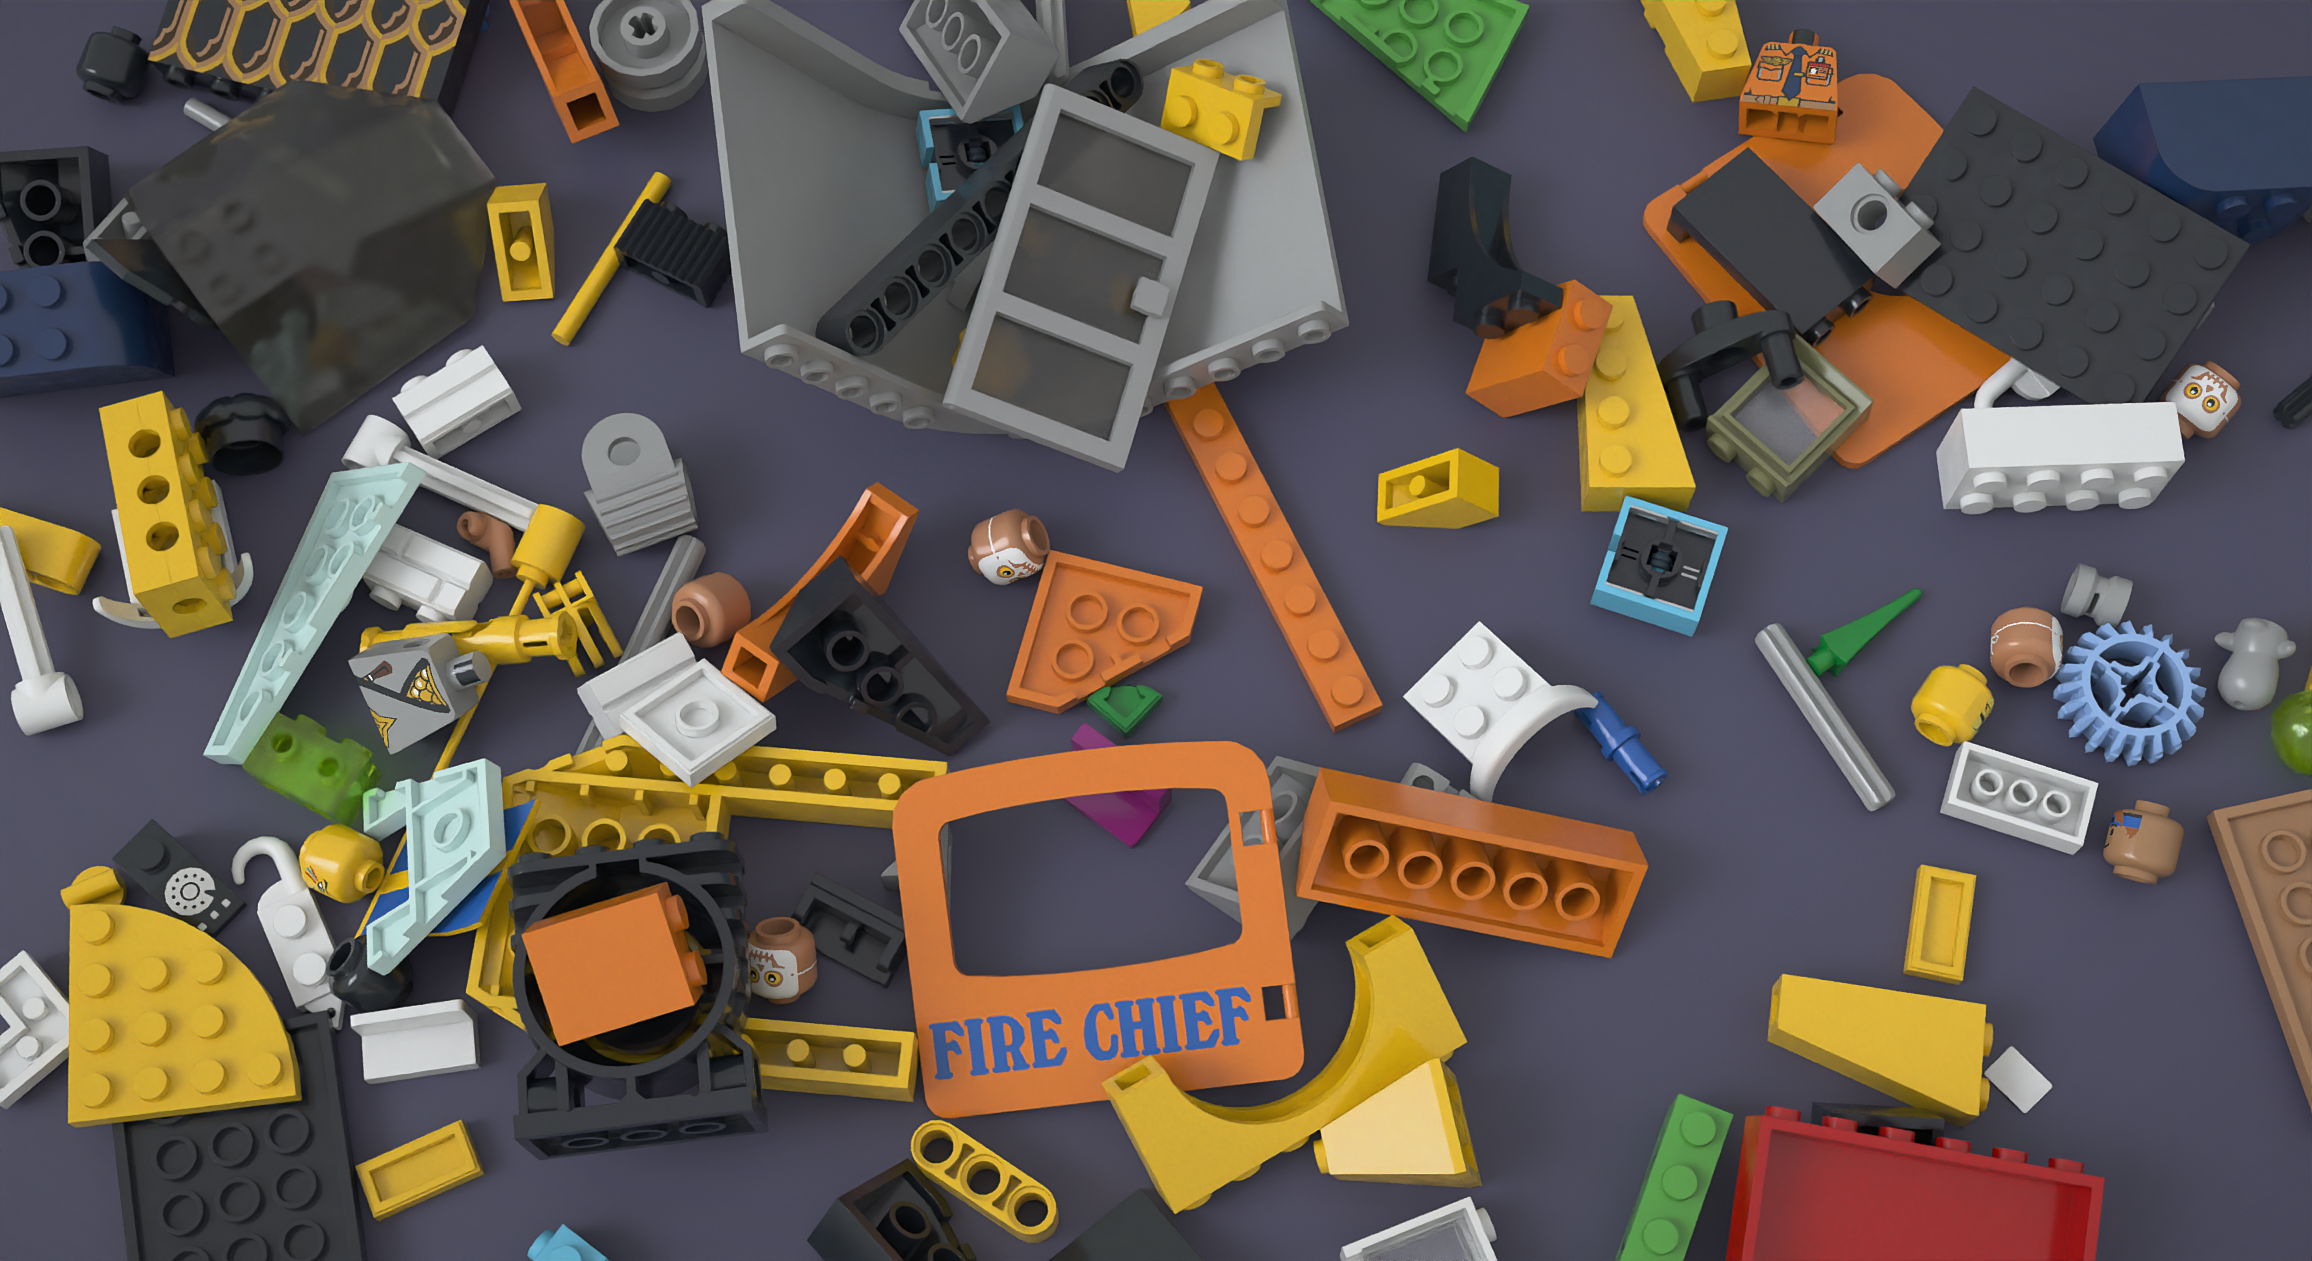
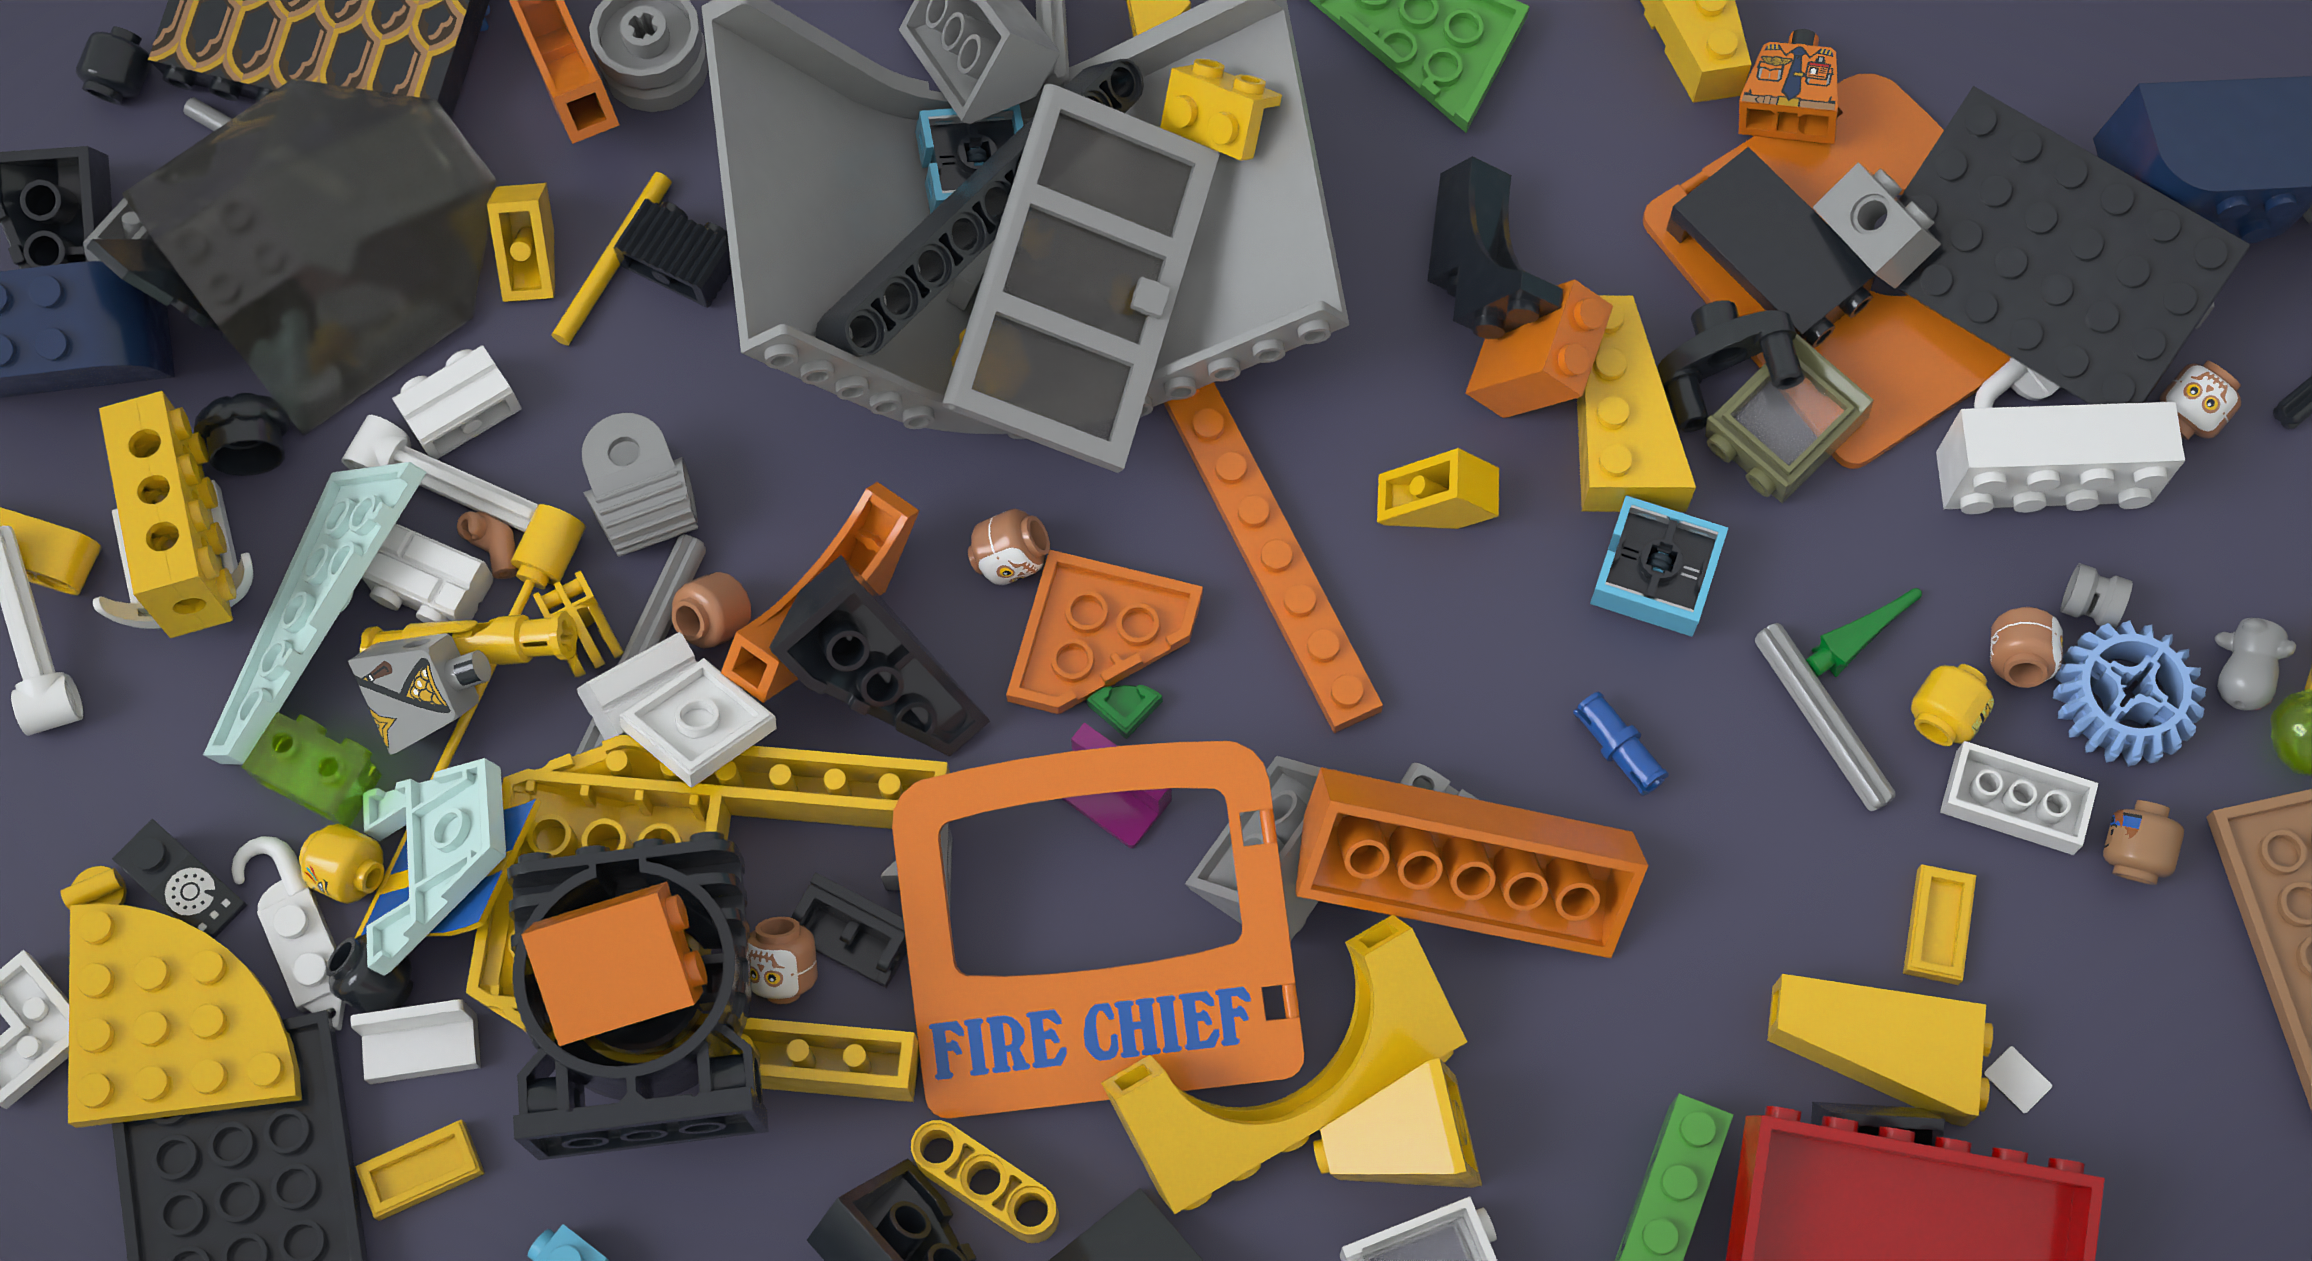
(1489, 704): white piece -> none

